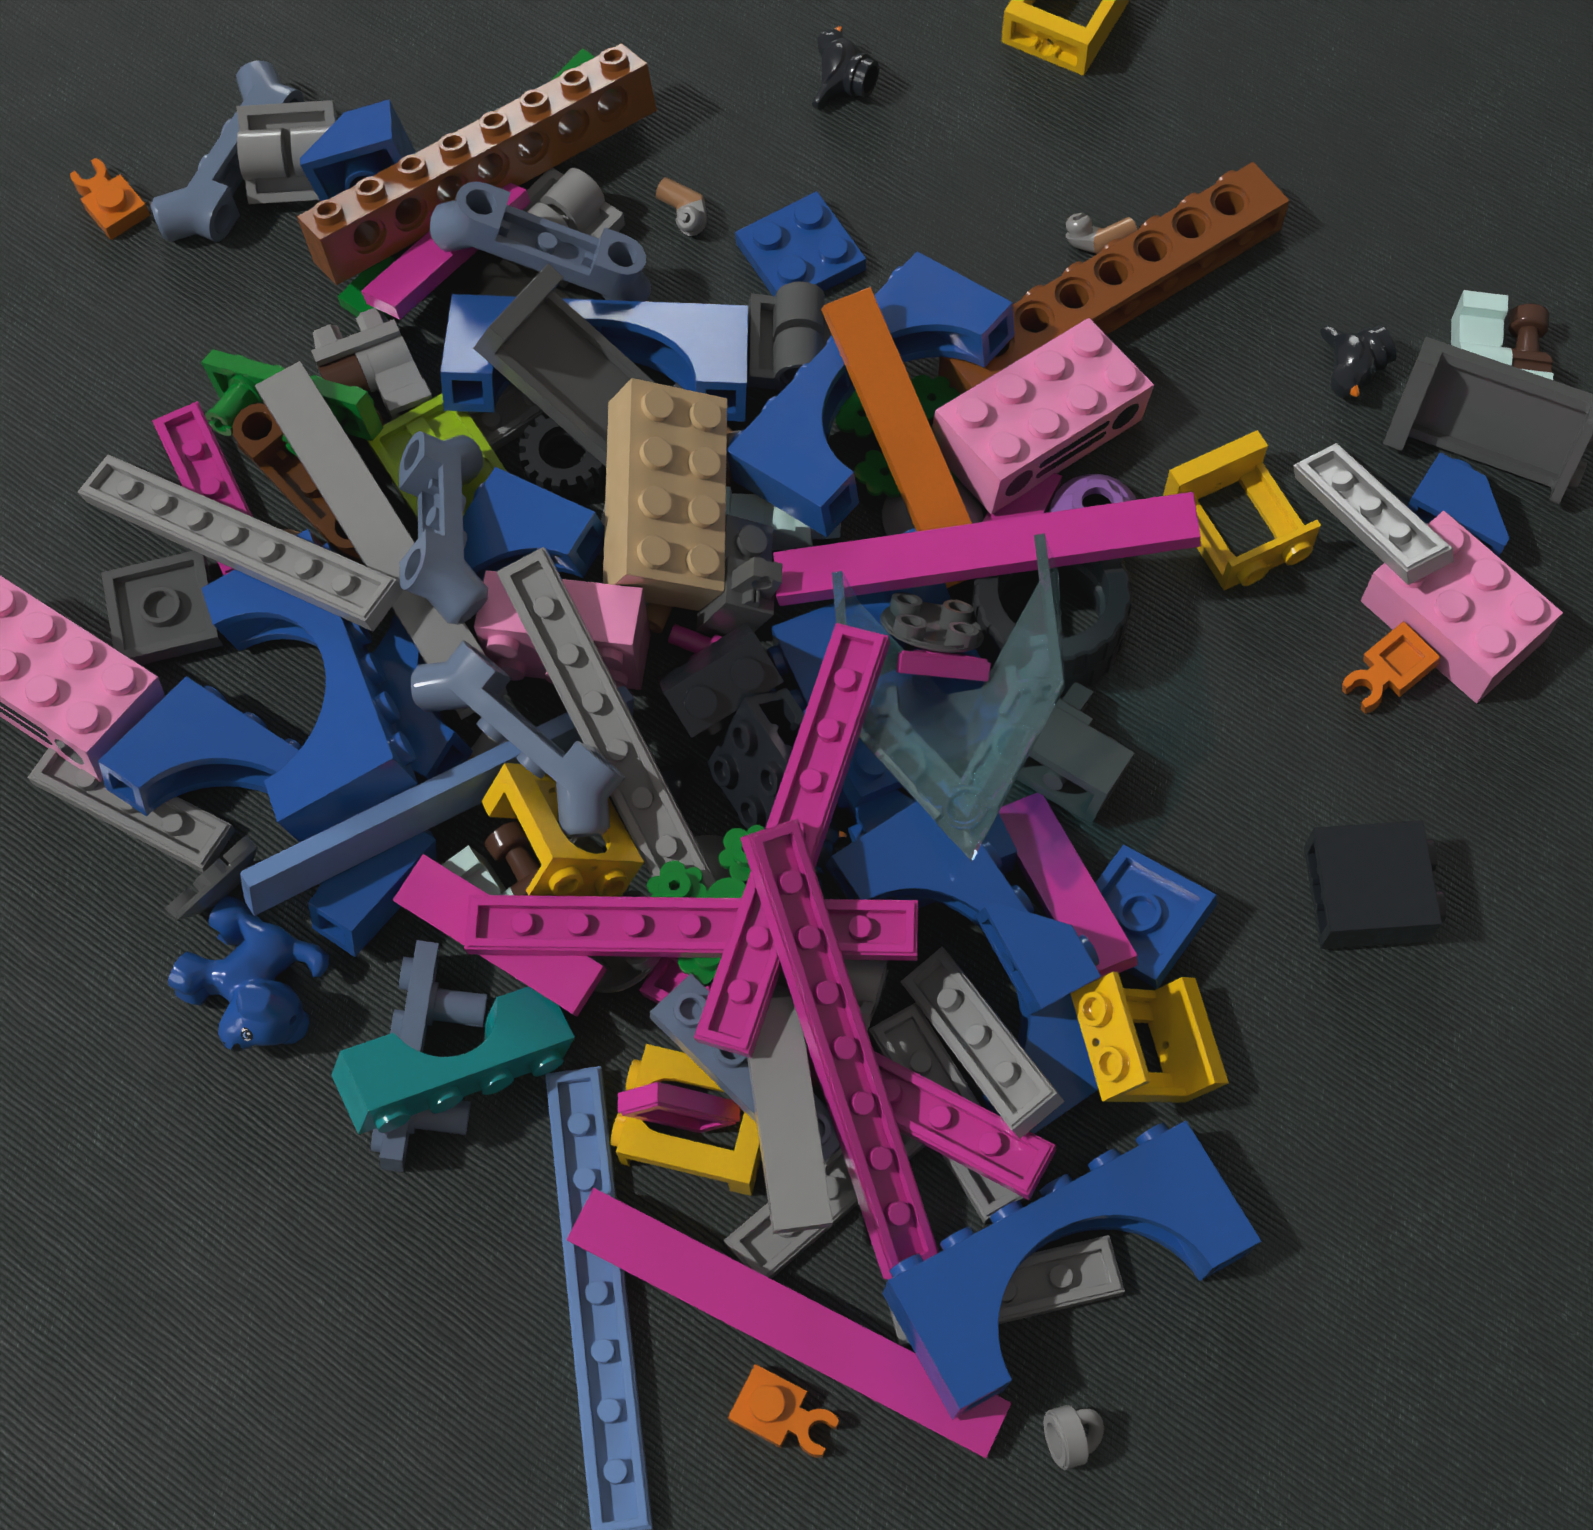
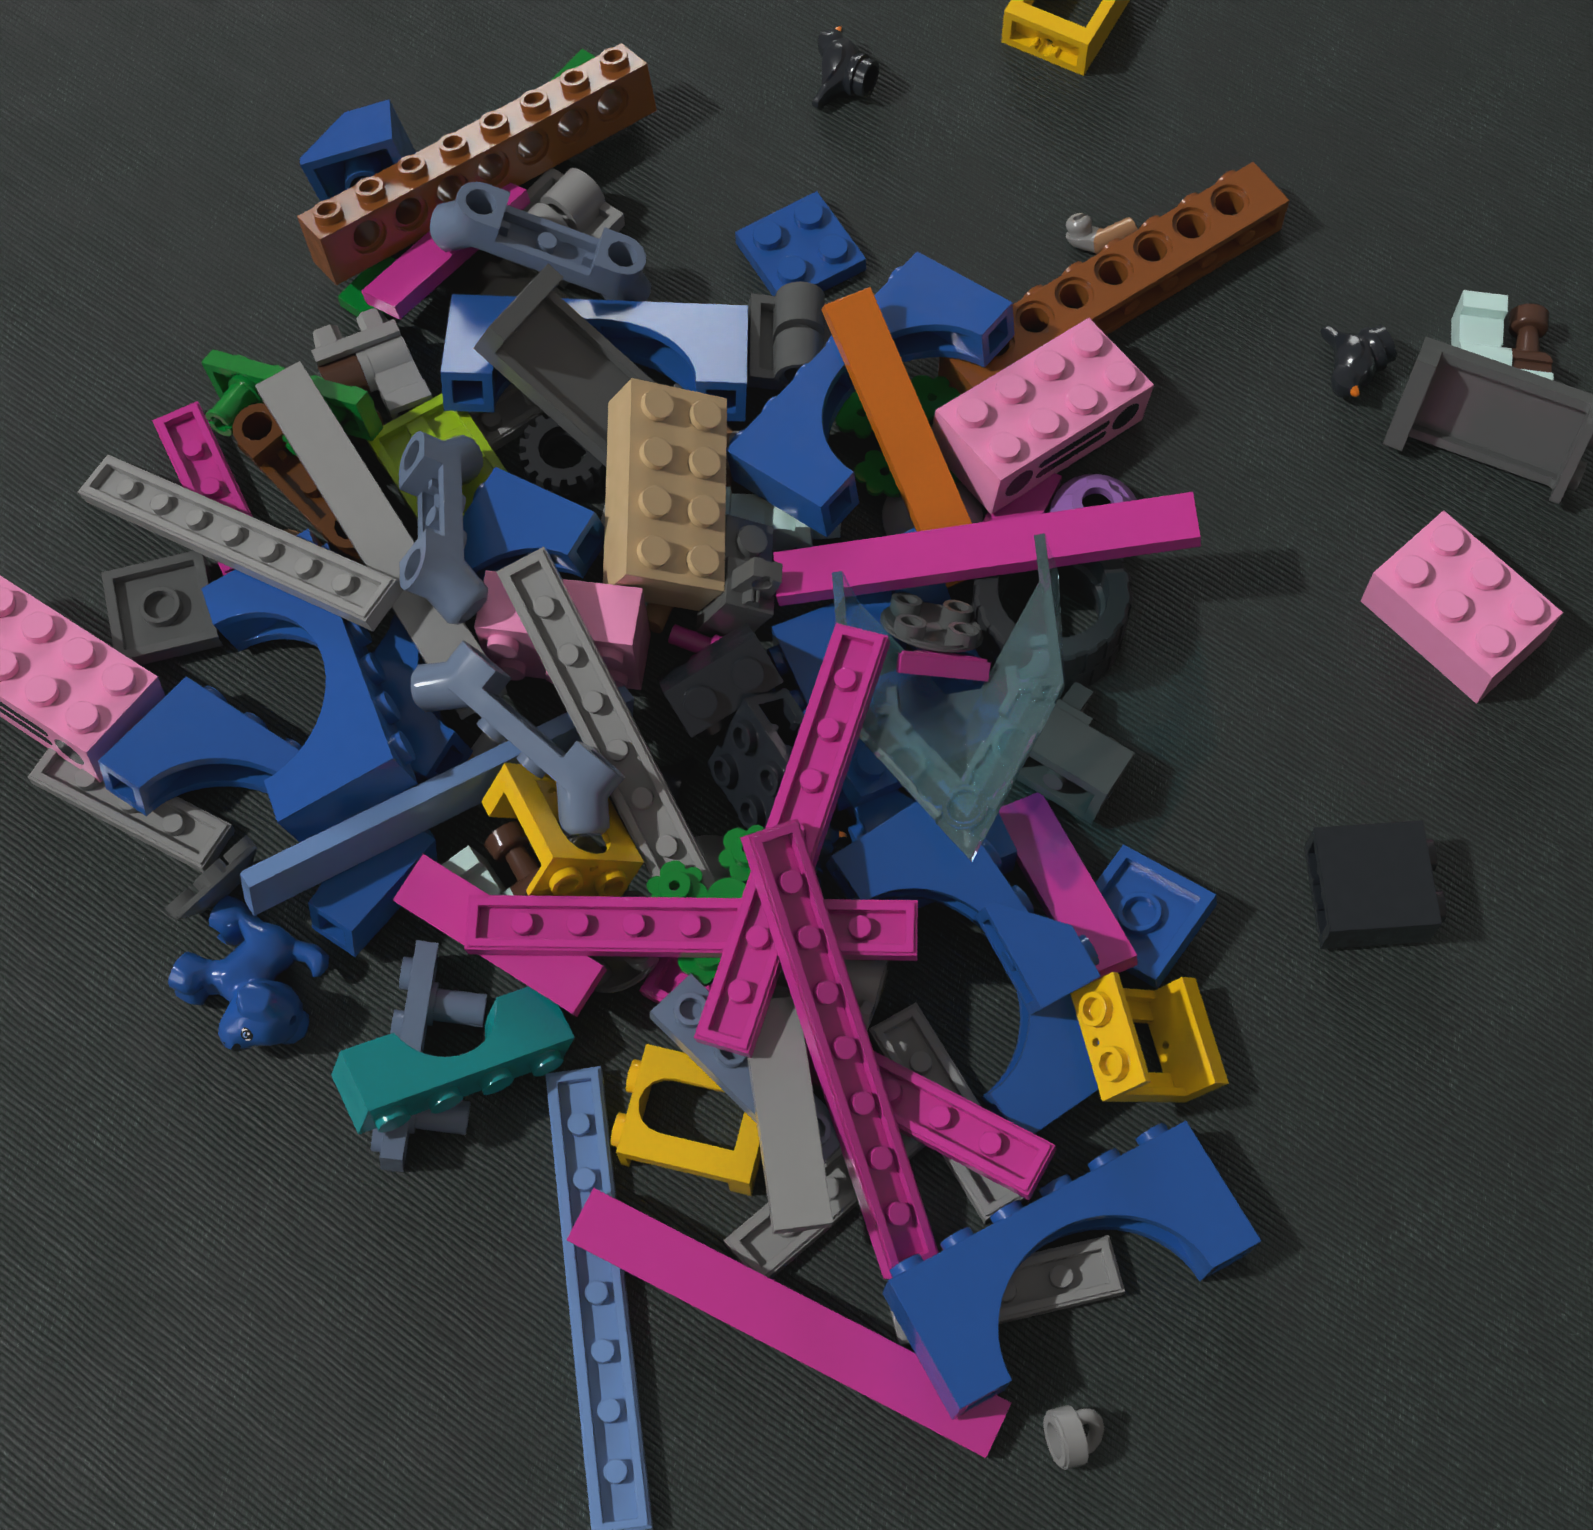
(110, 201): orange plate -> none
(207, 202): sand blue plate -> none
(271, 147): light grey plate -> none
(678, 1107): dark pink tile -> none
(688, 203): arm -> none
(773, 1409): orange plate -> none
(982, 1042): light grey tile -> none
(1243, 463): yellow panel -> none
(1373, 514): light grey tile -> none
(1394, 662): orange plate -> none
(1465, 496): blue slope -> none

